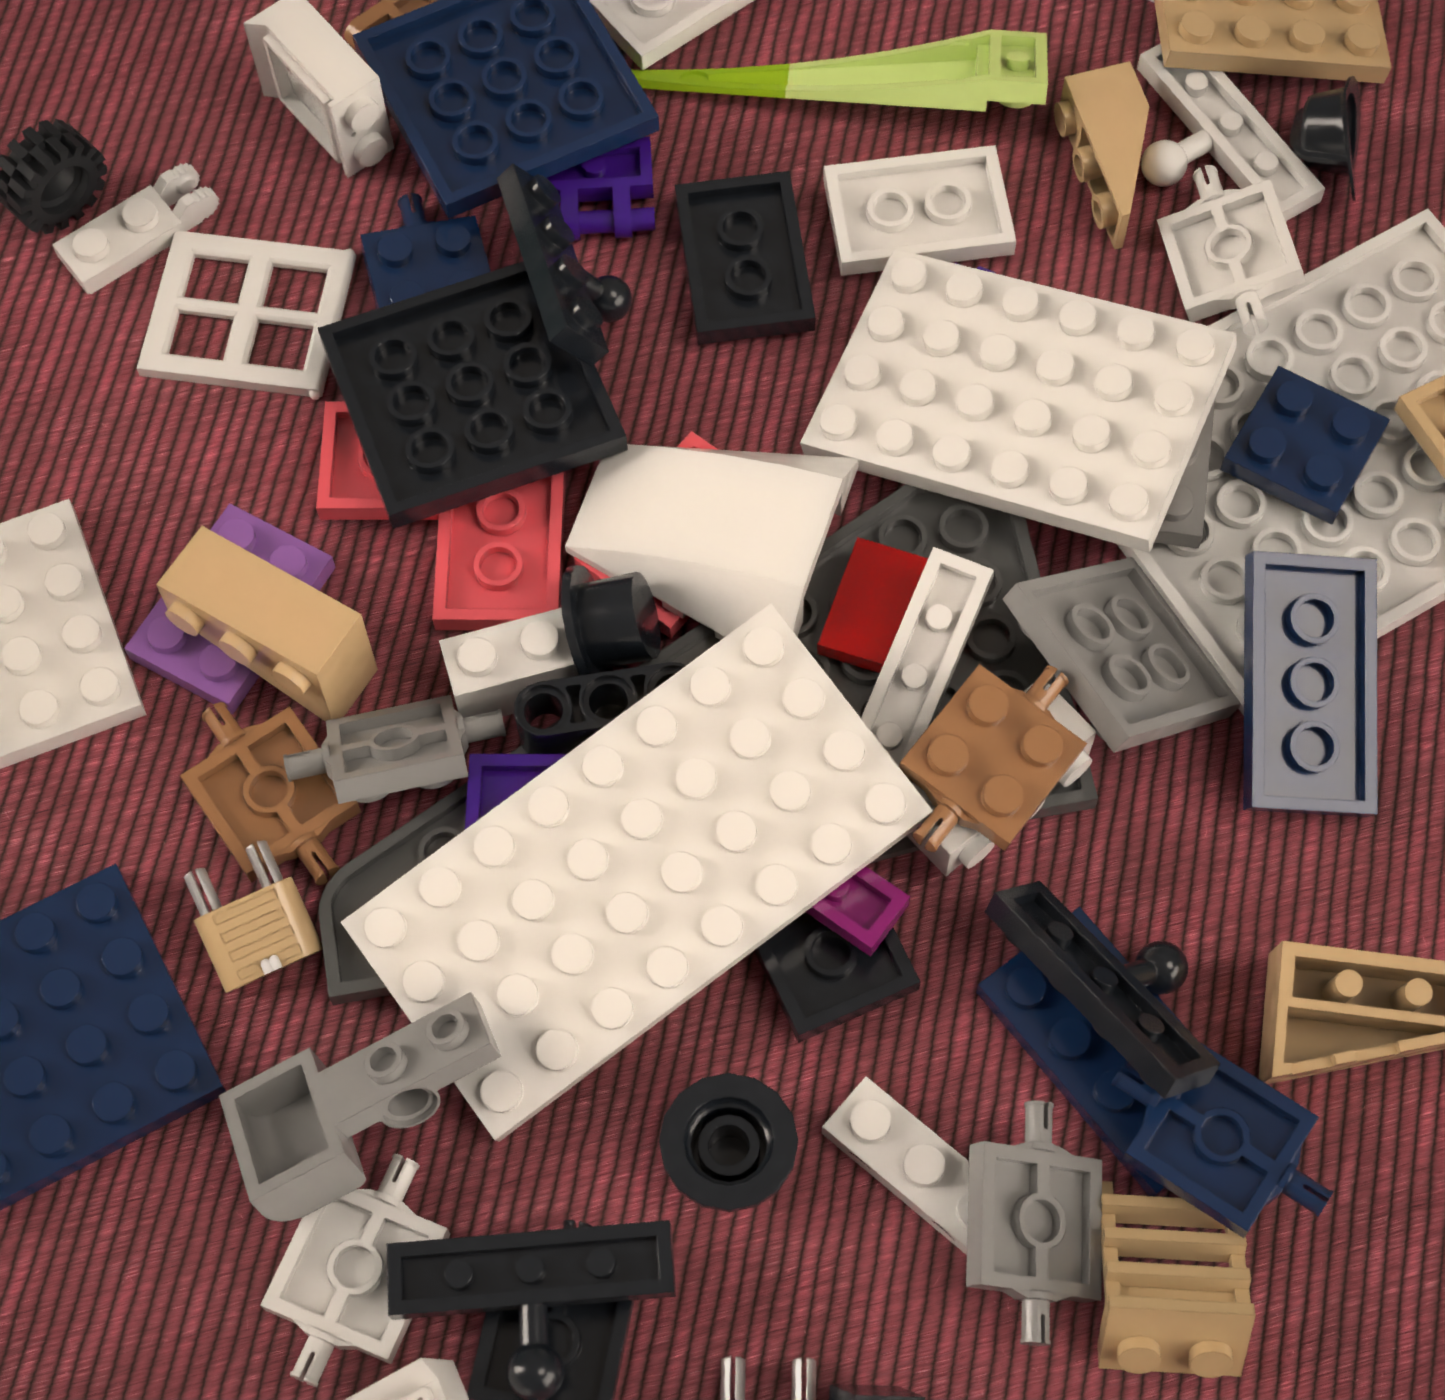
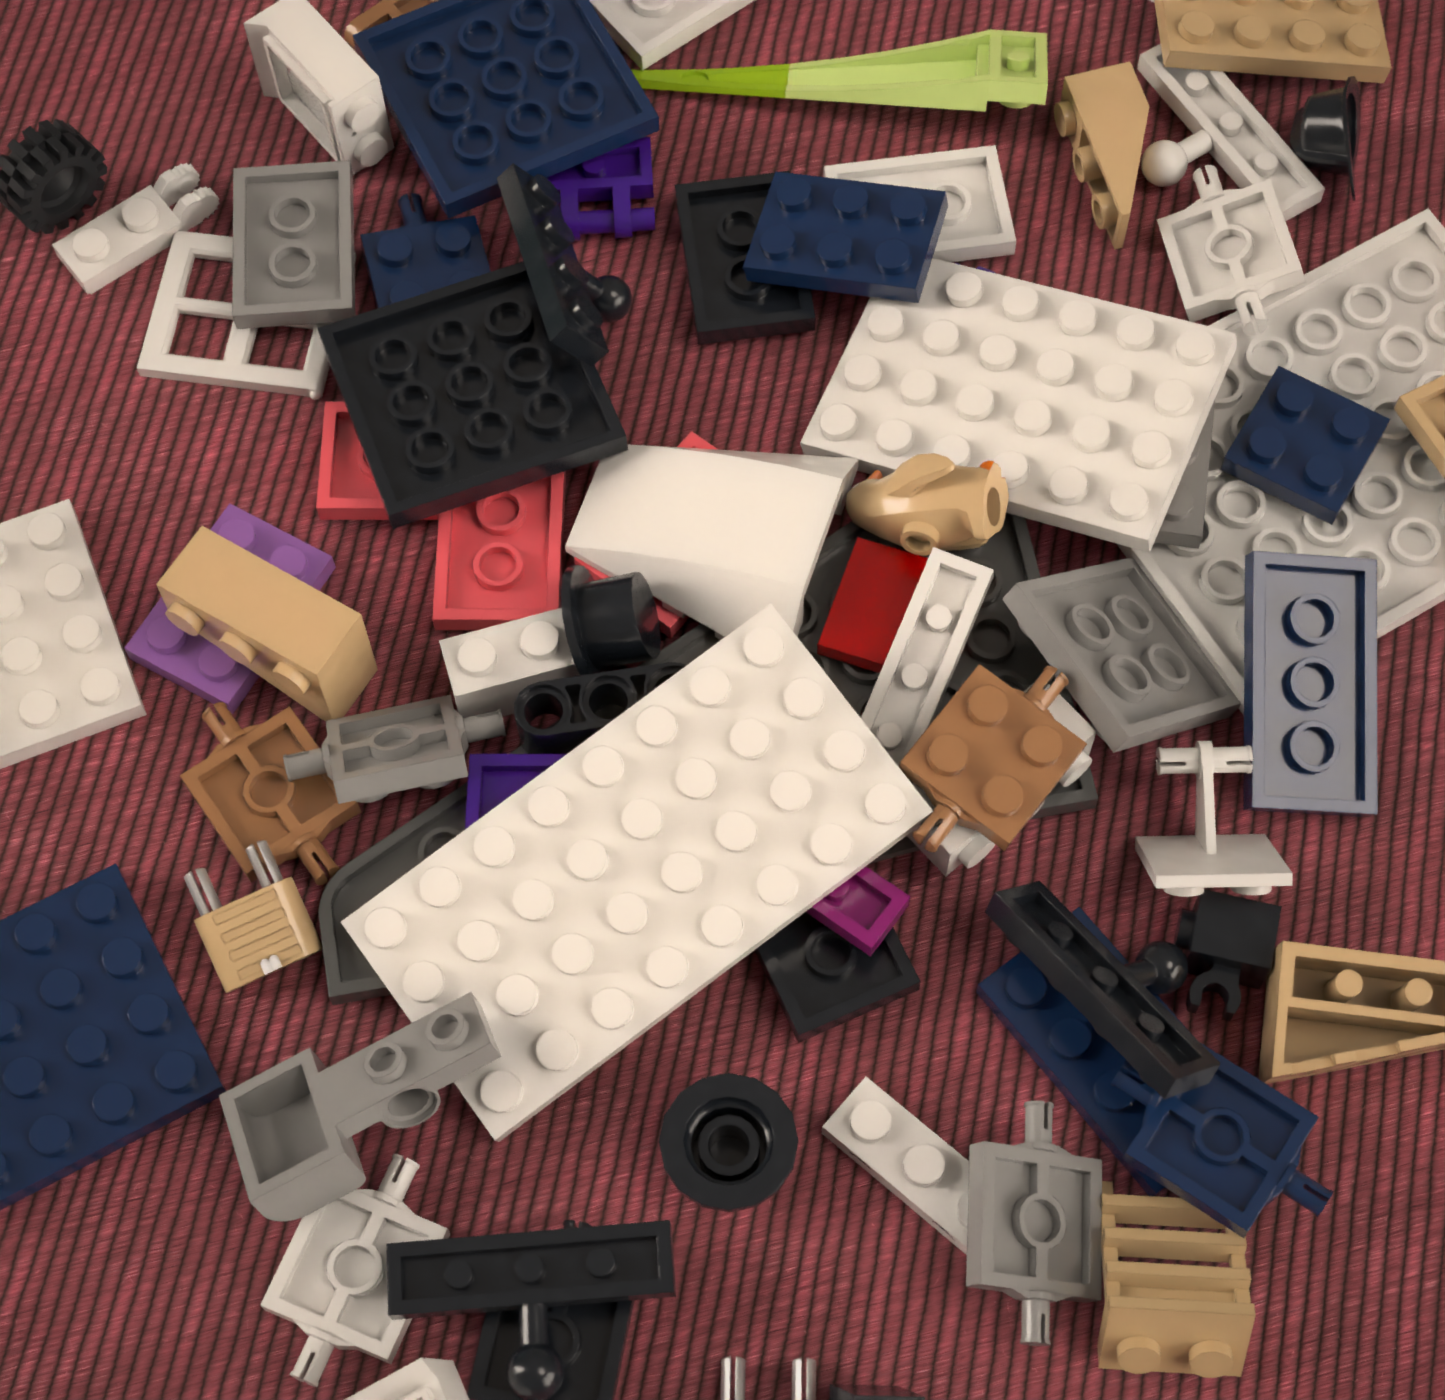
(293, 244): none -> light grey plate
(846, 236): none -> dark blue plate
(932, 504): none -> tan animal
(1208, 860): none -> white plate
(1226, 946): none -> black brick

